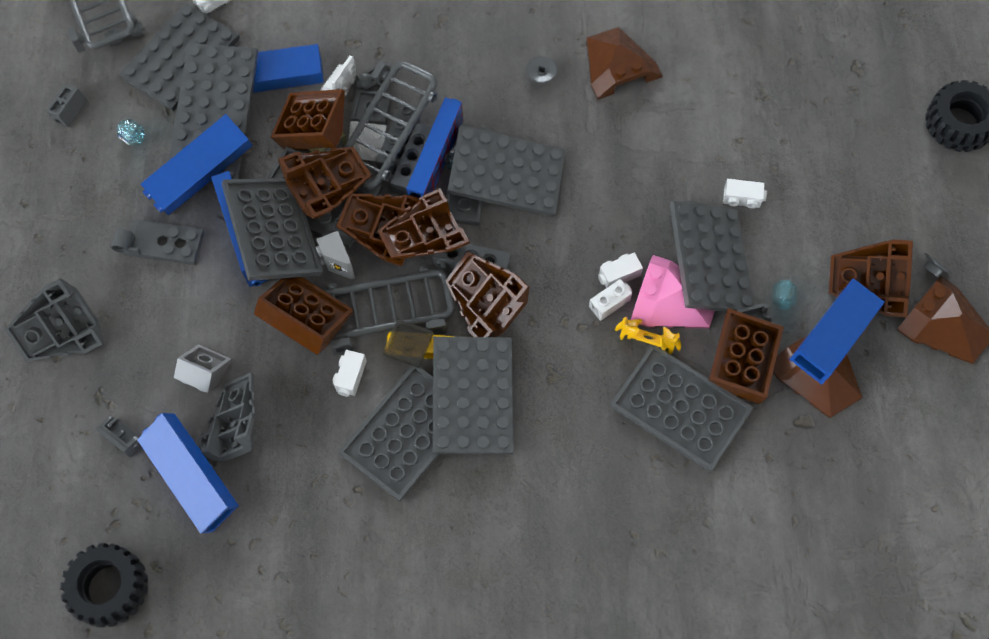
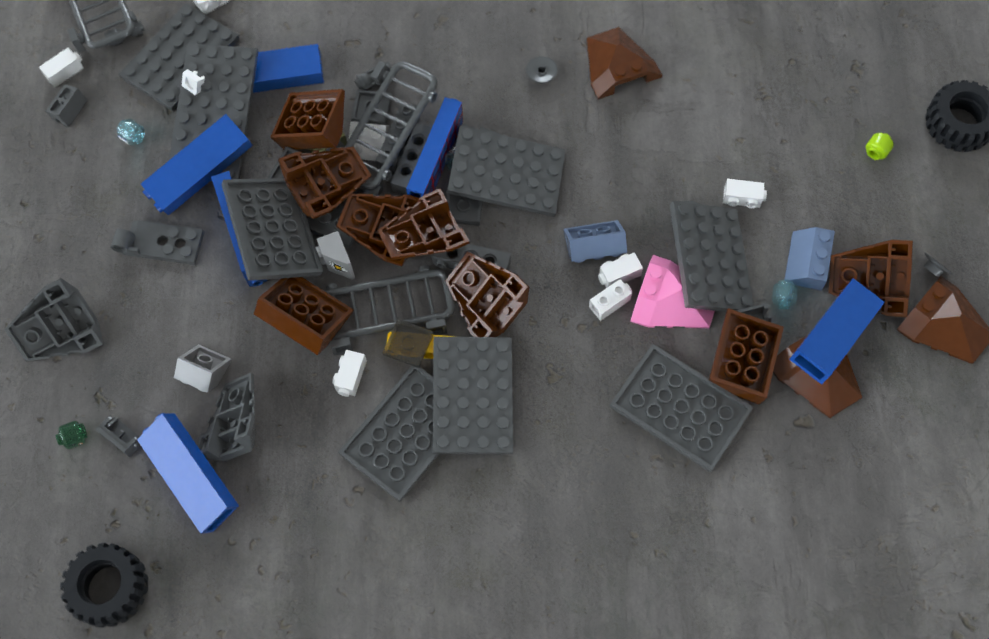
(62, 67): none -> white brick
(71, 434): none -> clear green head
(192, 81): none -> white tile
(342, 76): white bracket -> none
(595, 241): none -> sand blue slope
(630, 328): yellow piece -> none
(810, 257): none -> sand blue slope
(879, 146): none -> lime head

